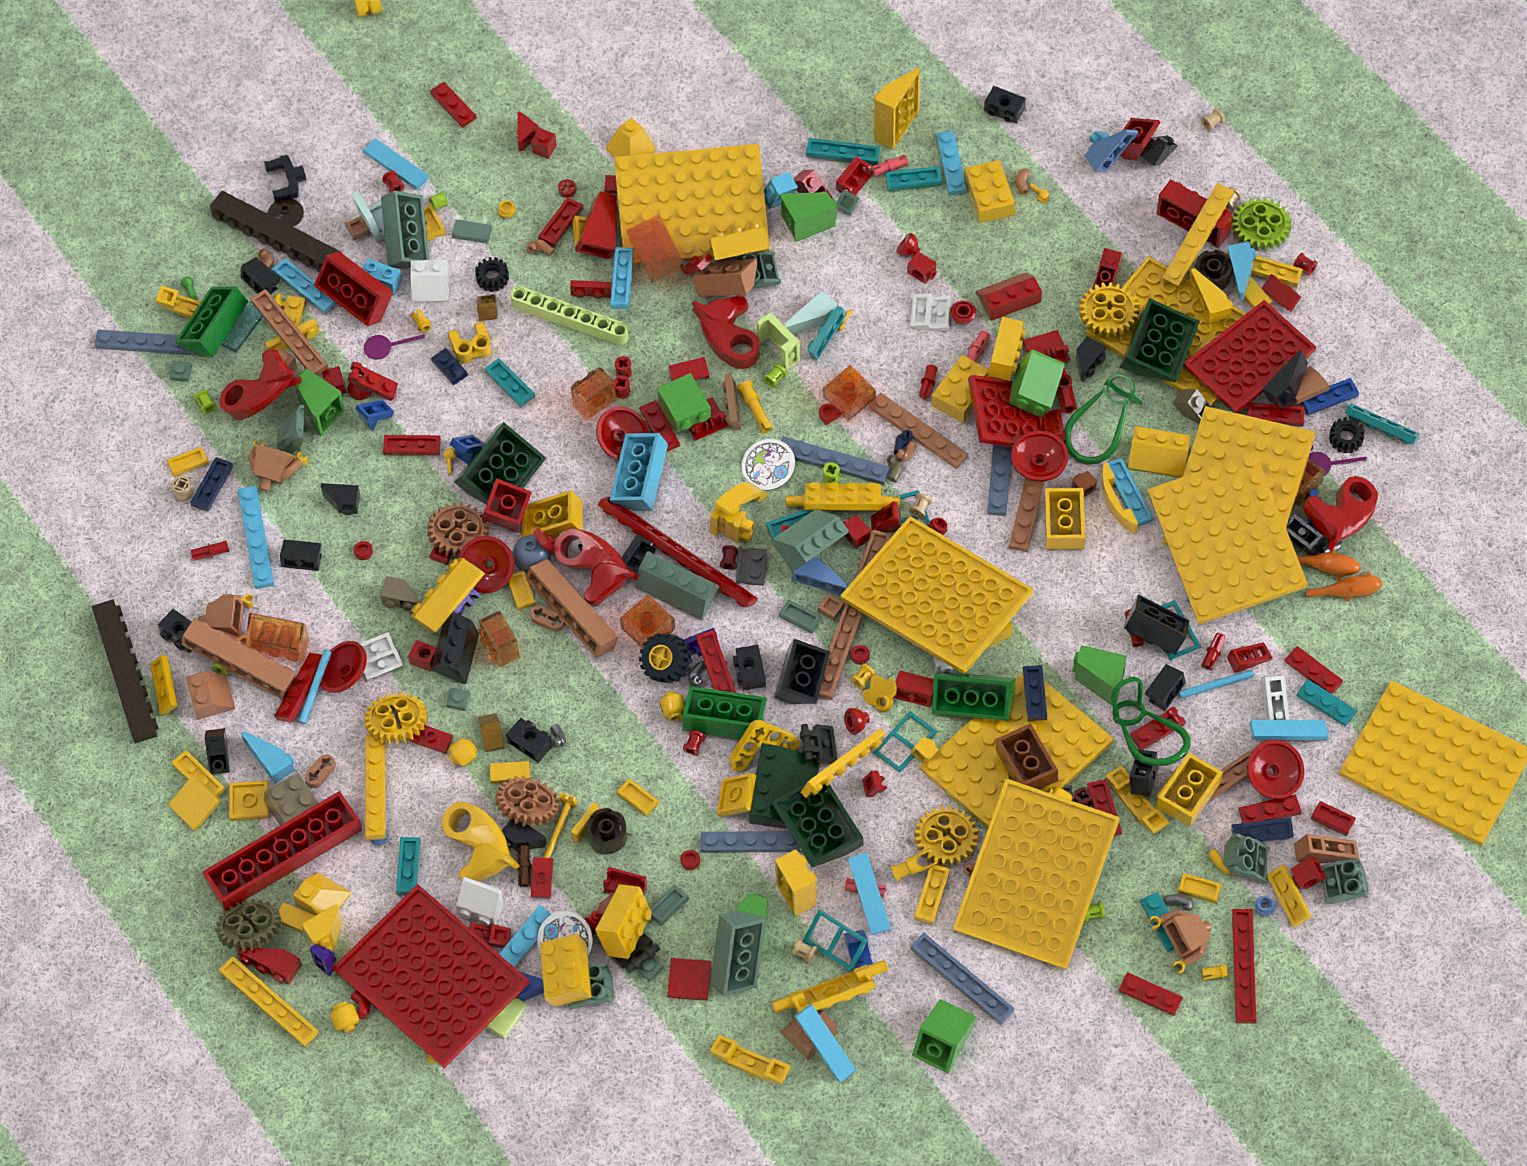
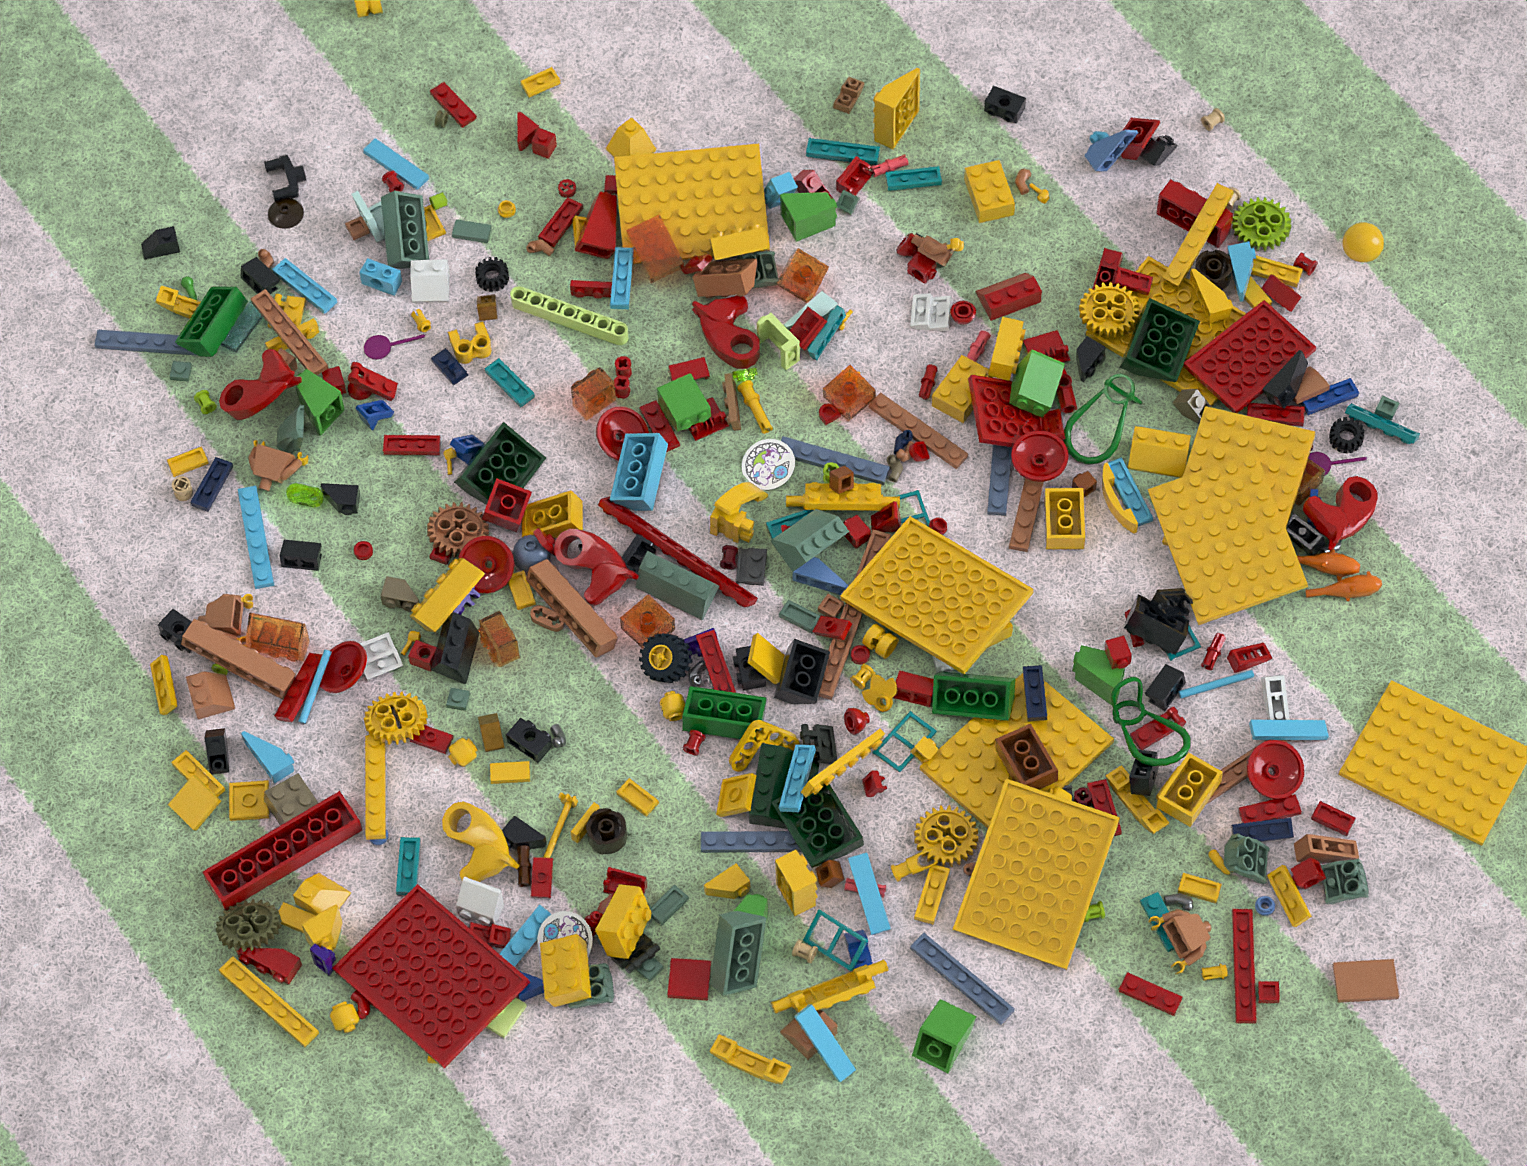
(124, 671): dark brown brick -> none
(160, 243): none -> black slope
(210, 550): red axle -> none
(270, 230): dark brown brick -> none
(305, 495): none -> clear neon green plate
(323, 773): nougat beam -> none
(353, 288): red brick -> none
(412, 637): none -> yellow hand
(441, 119): none -> olive bush
(527, 801): nougat gear -> none
(540, 82): none -> yellow plate
(690, 860): red tile -> none
(729, 884): none -> yellow slope
(745, 374): none -> clear neon green plate
(766, 658): none -> yellow tile
(775, 375): lime bush -> none
(797, 778): none -> medium azure tile
(802, 275): none -> clear orange brick
(807, 327): none -> red hinge
(829, 874): none -> dark orange plate
(832, 627): none -> red plate
(841, 479): none -> dark orange plate
(849, 94): none -> medium nougat slope
(882, 642): none -> yellow wheel
(919, 451): none -> red tile
(920, 505): tan bush -> none
(935, 250): none -> nougat torso
(951, 162): medium azure plate -> none
(1118, 652): none -> red brick
(1133, 280): none -> red plate
(1170, 602): none -> black hinge
(1268, 992): none -> red plate
(1313, 670): red plate -> none
(1326, 703): teal plate -> none
(1363, 242): none -> yellow piece
(1365, 980): none -> nougat tile
(1387, 408): none -> sand green plate

